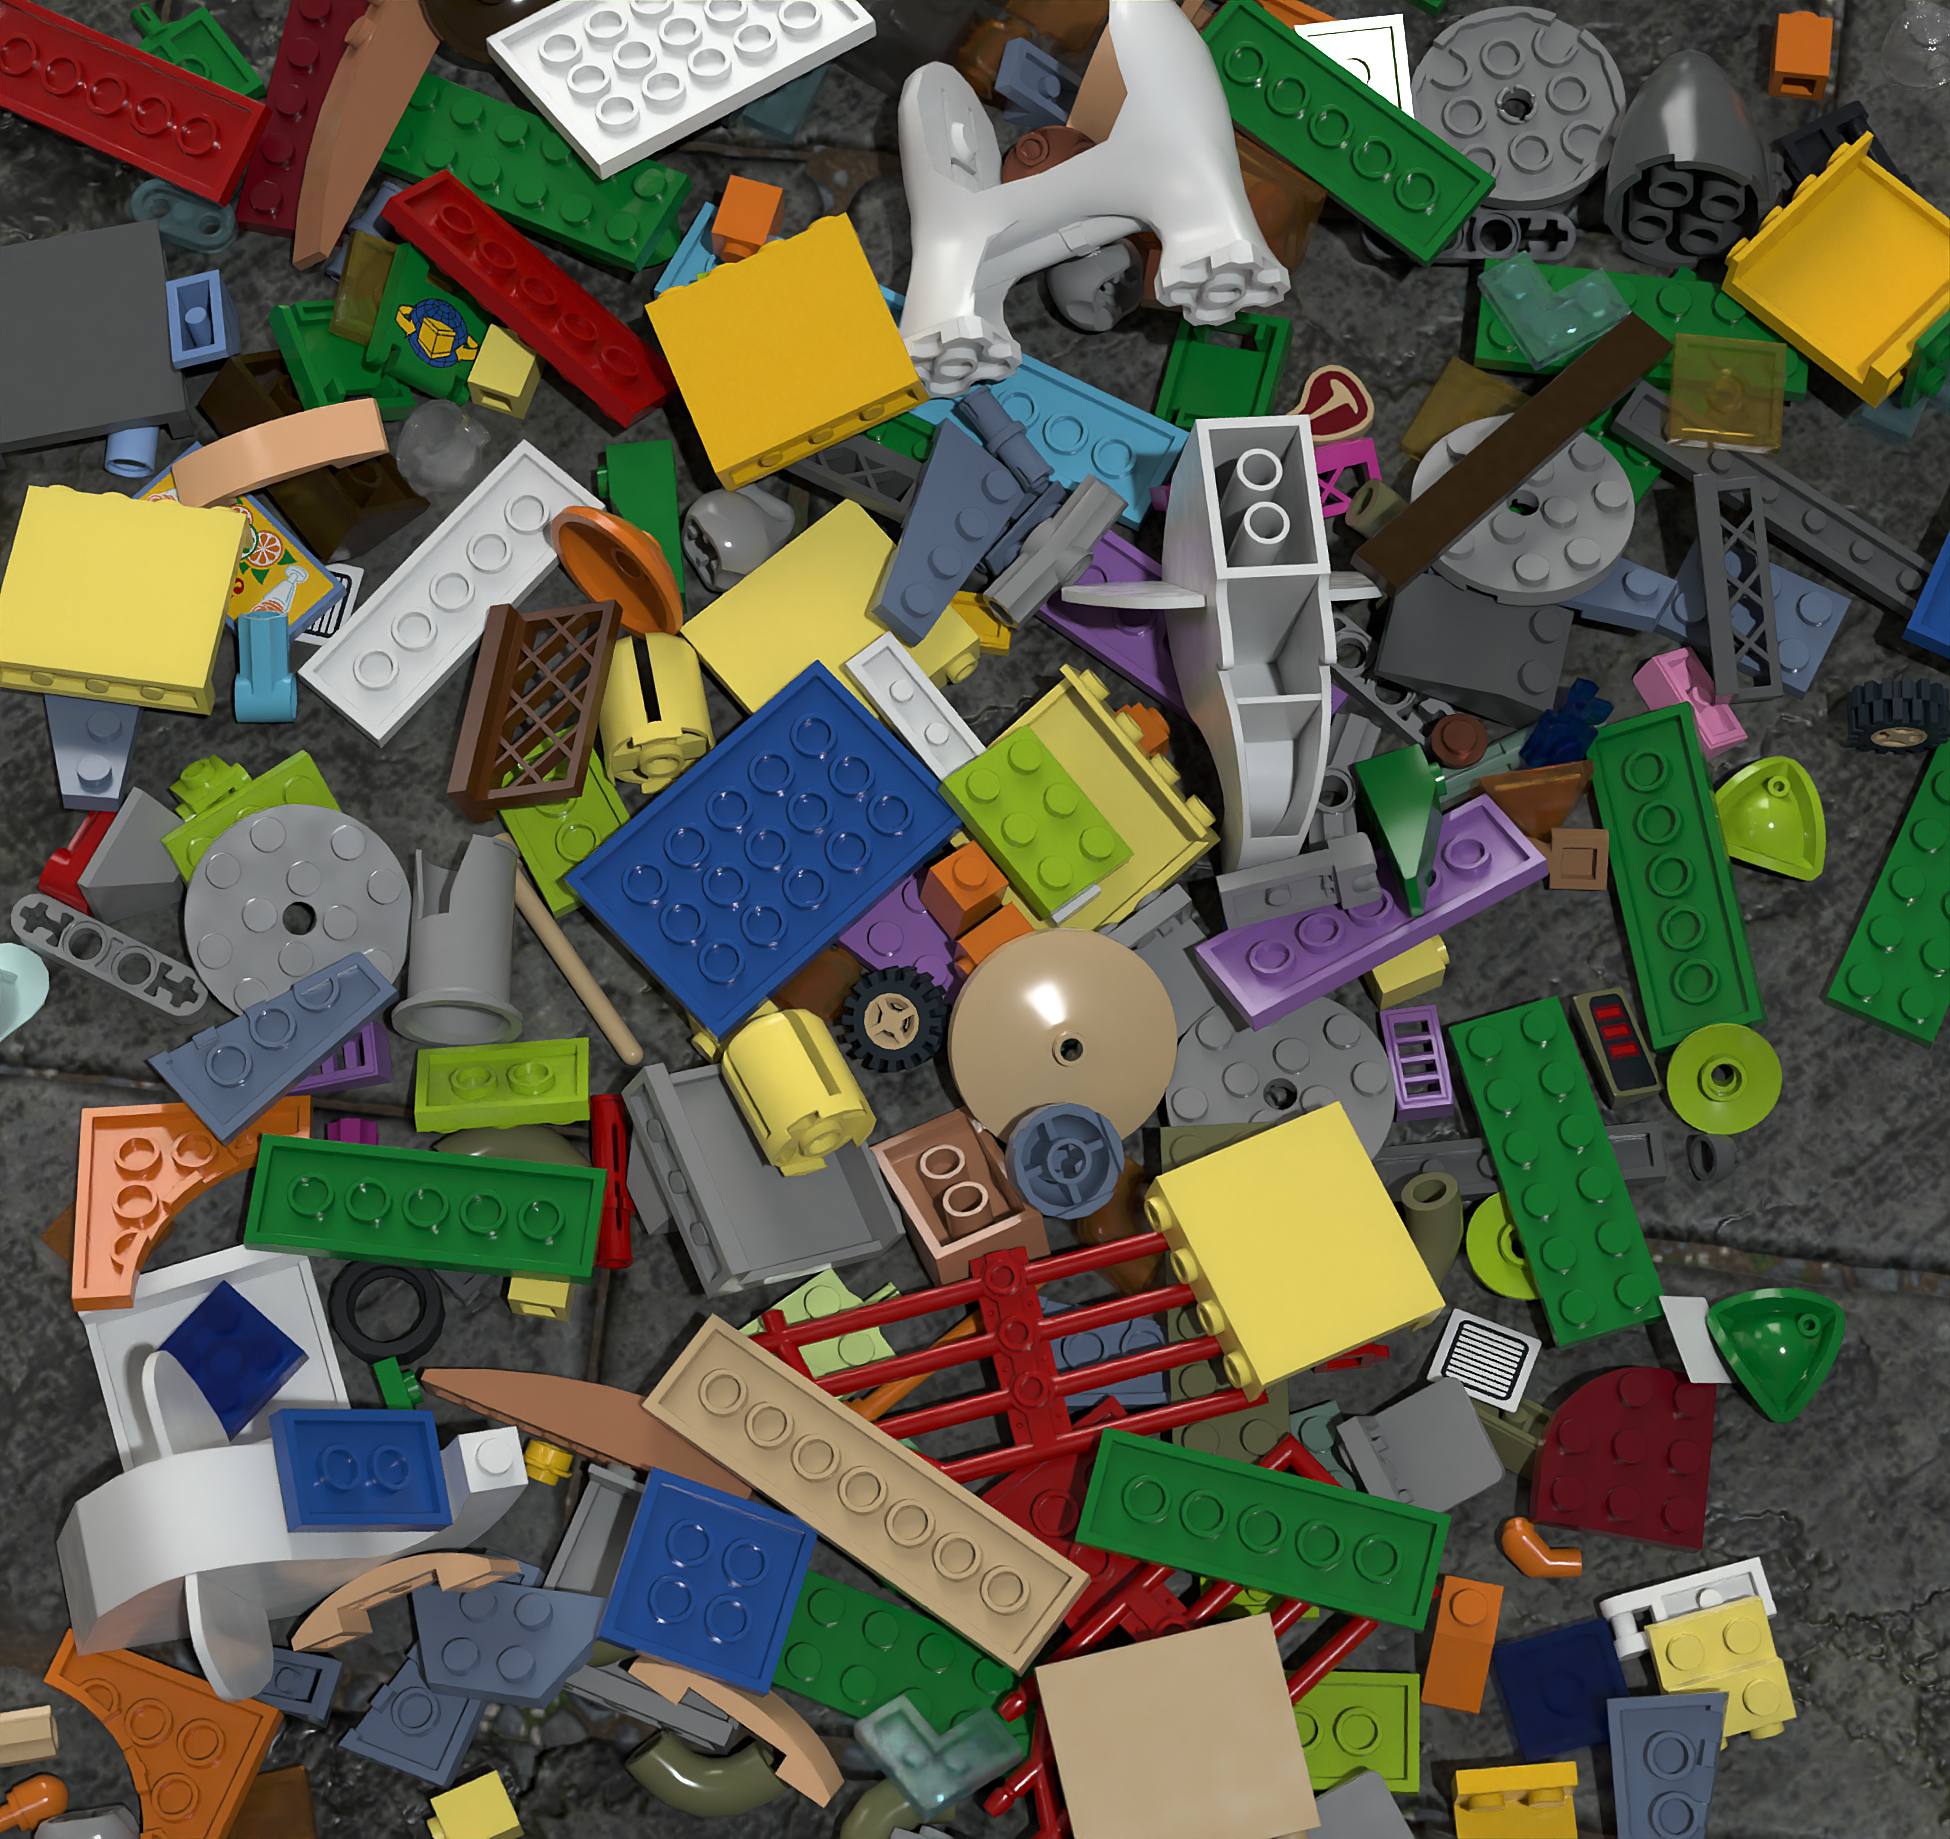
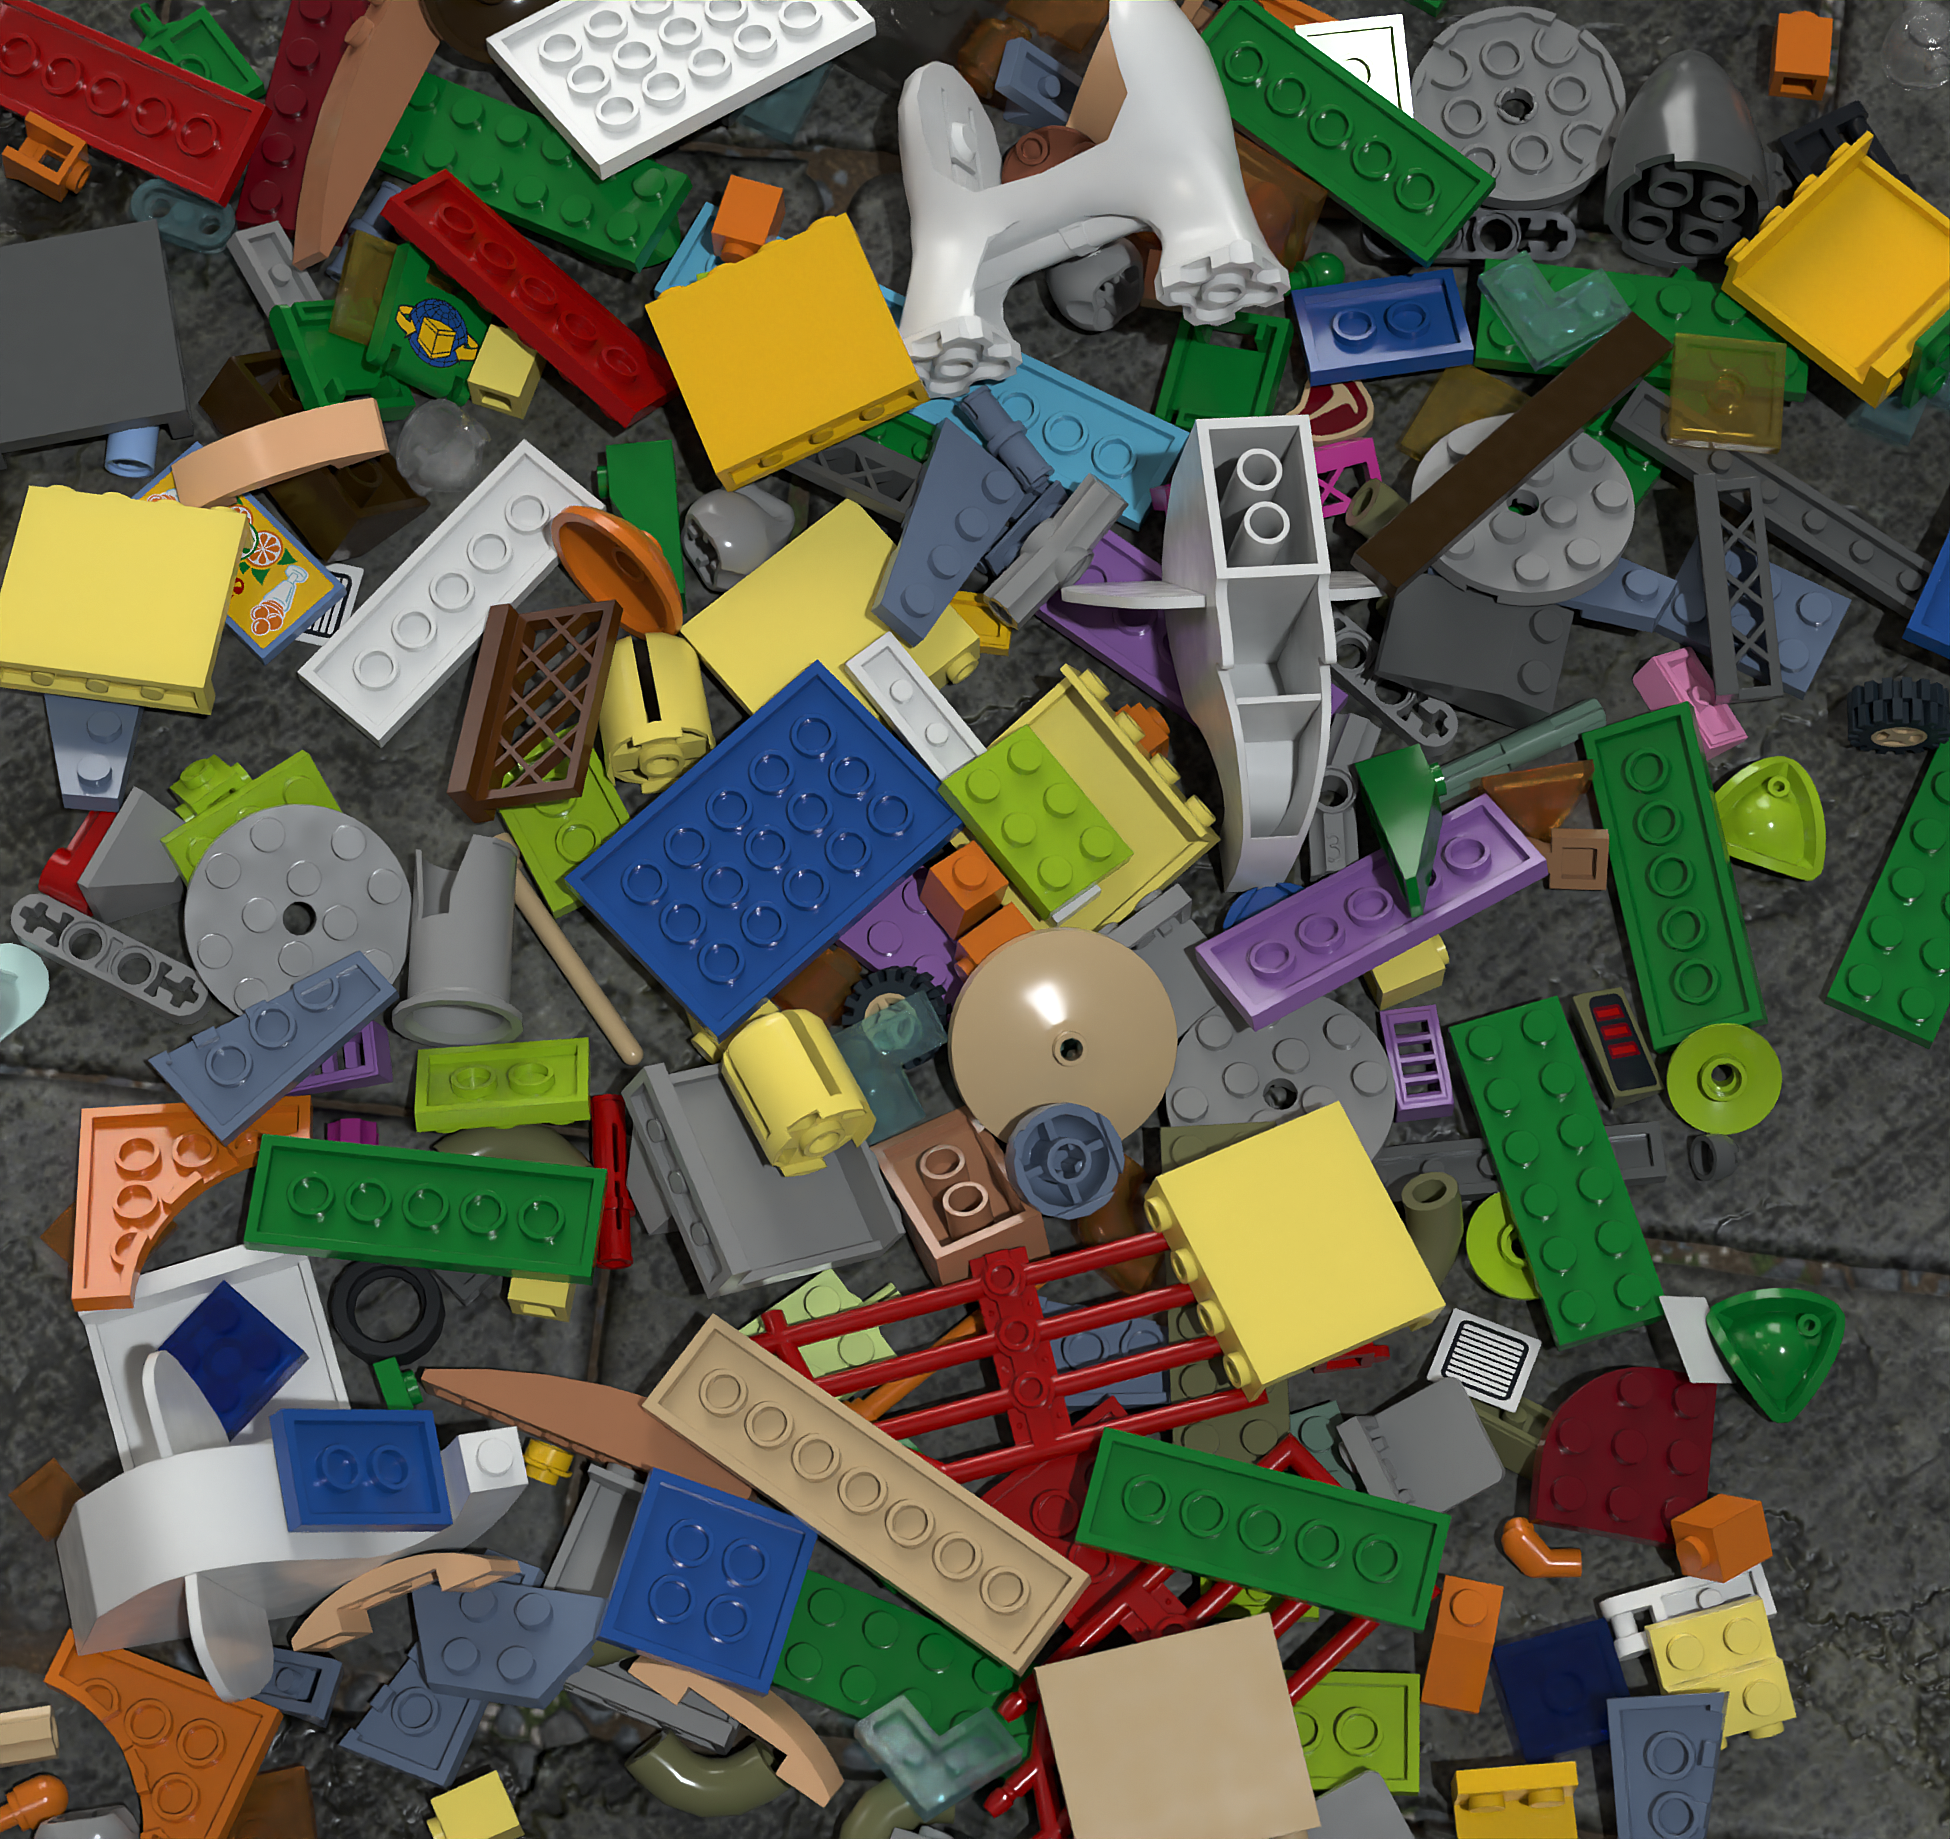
(43, 140): none -> orange window
(47, 1499): none -> clear orange tile
(201, 320): medium blue slope -> none
(265, 686): medium azure piece -> none
(266, 263): none -> light grey hinge
(877, 1050): none -> clear light blue plate
(1302, 883): light grey plate -> none
(1317, 271): none -> green bar
(1381, 327): none -> blue plate
(1459, 741): copper plate -> none
(1569, 733): clear blue plate -> none
(1721, 1538): none -> orange brick

